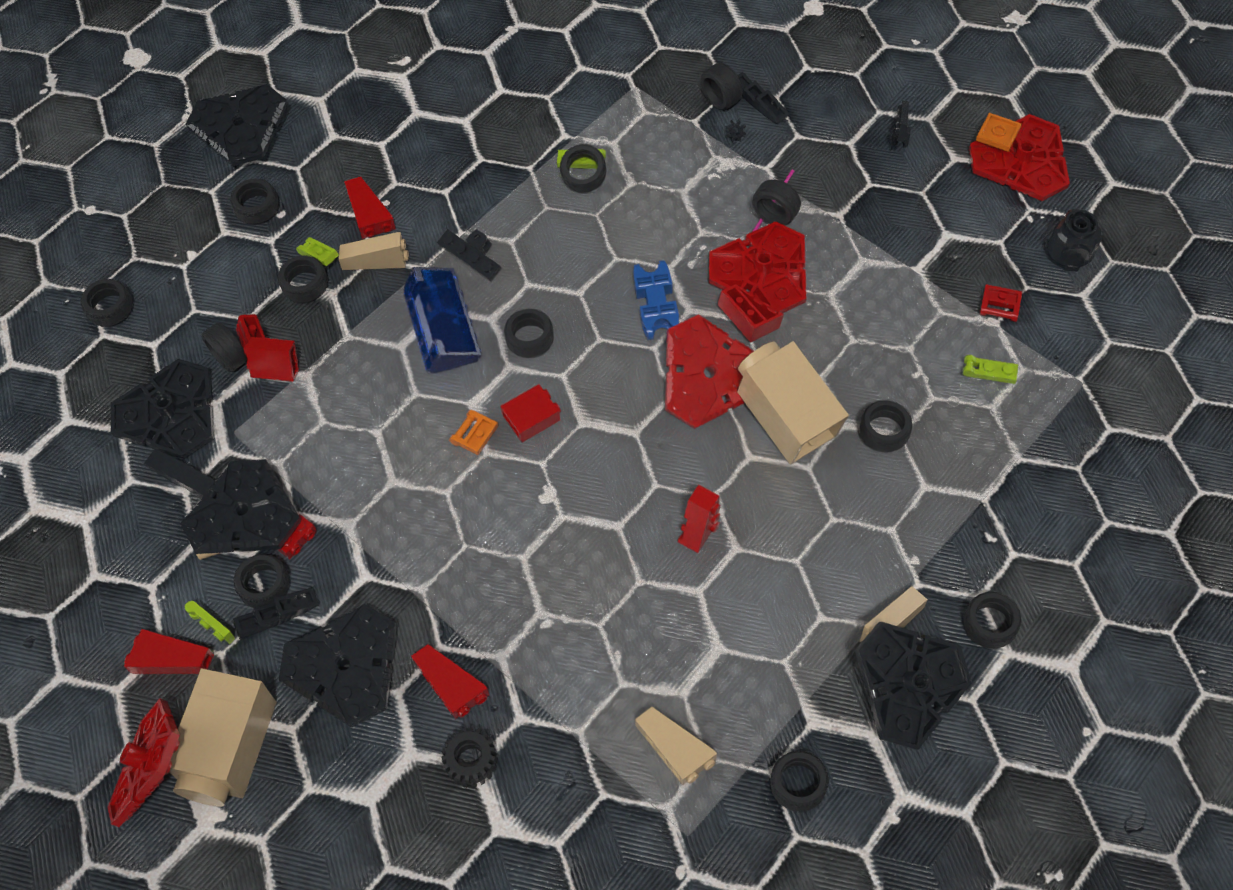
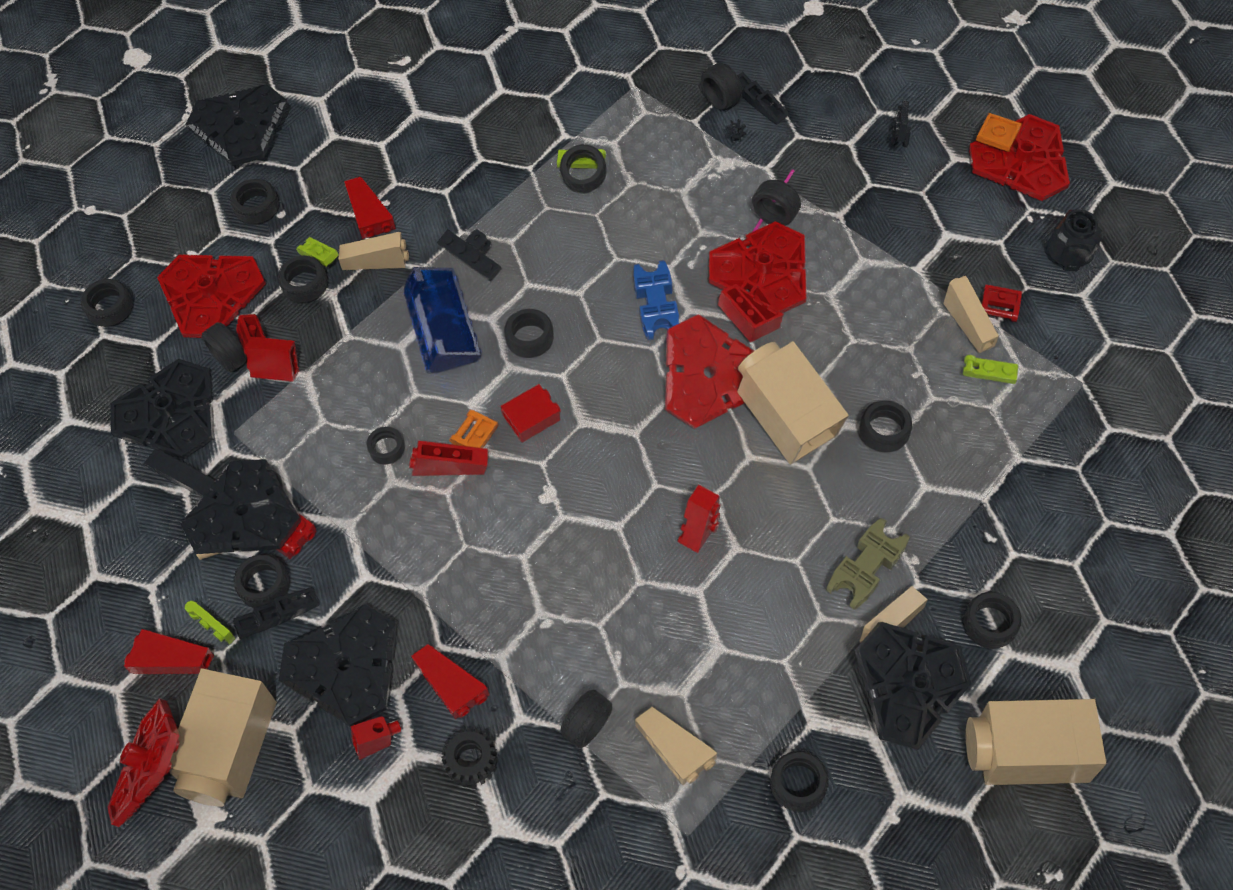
(204, 294): none -> red plate
(373, 736): none -> red torso
(381, 433): none -> black tyre
(447, 459): none -> red slope
(586, 718): none -> black tyre
(860, 575): none -> olive piece
(970, 314): none -> tan slope
(1036, 742): none -> tan container

